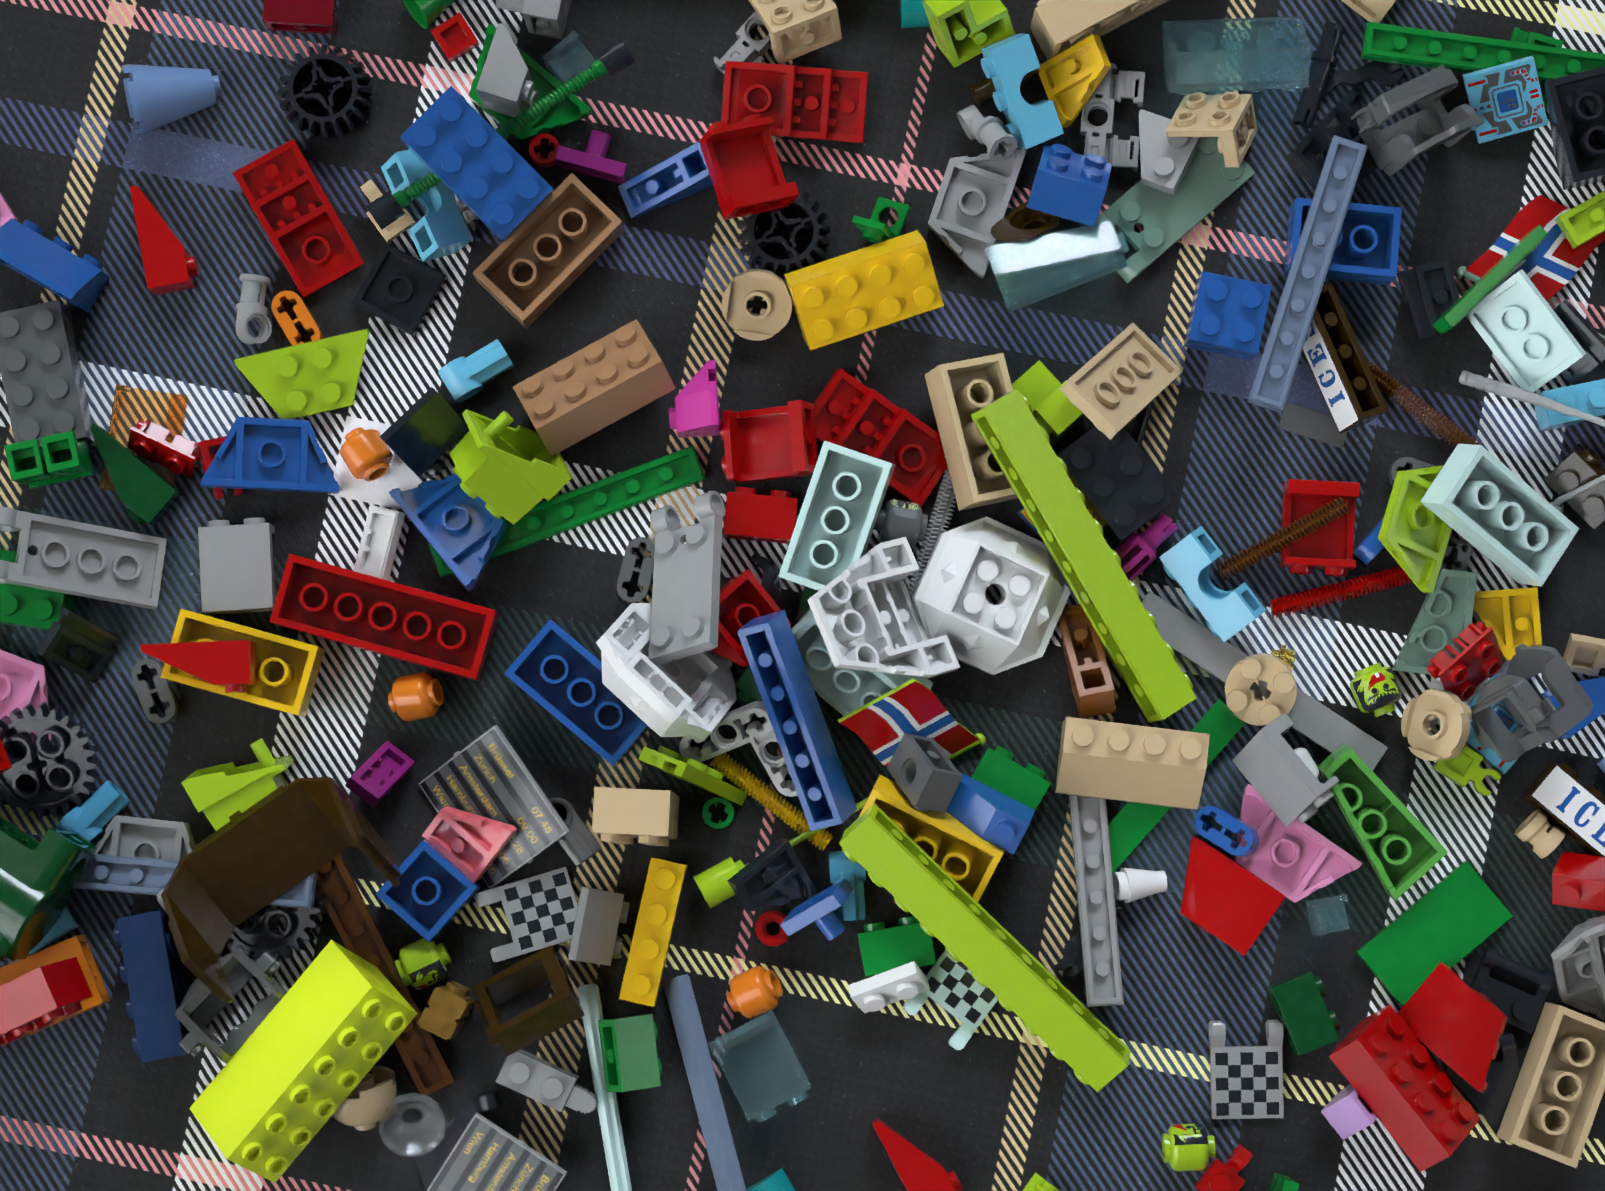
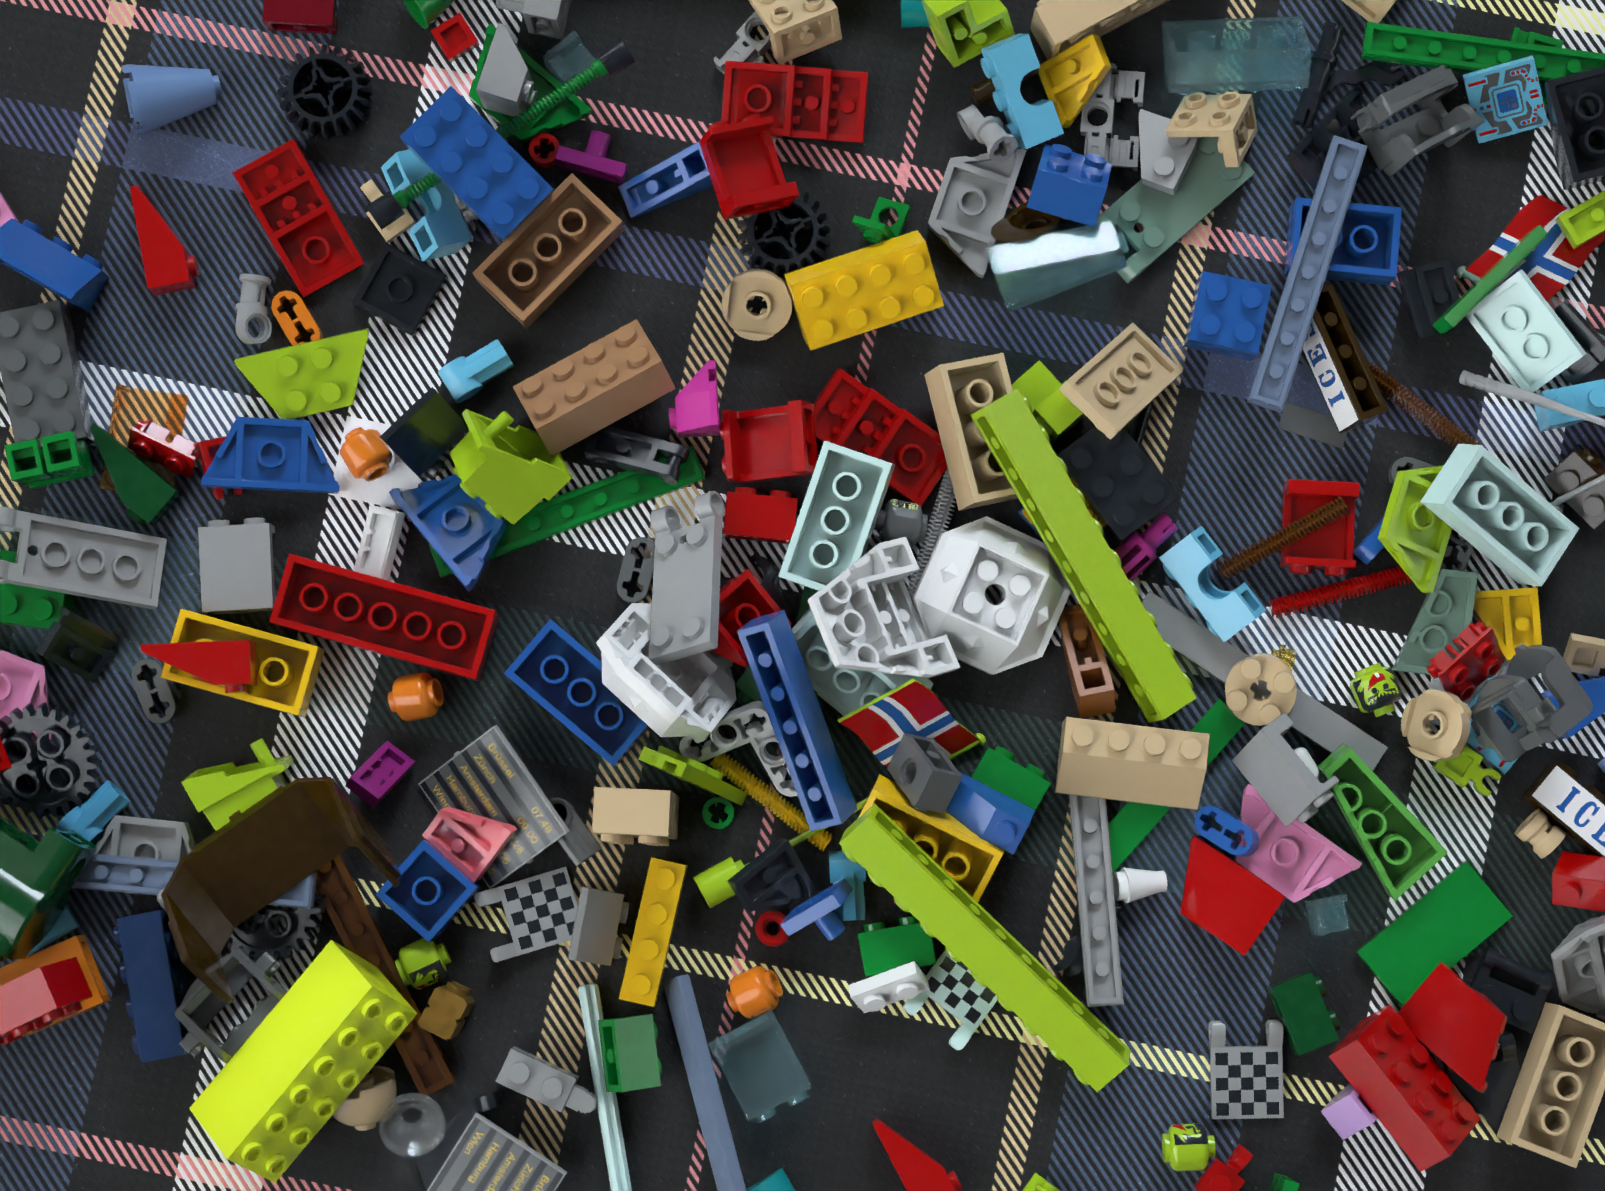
(538, 1020): dark brown window -> none
(637, 453): none -> black plate

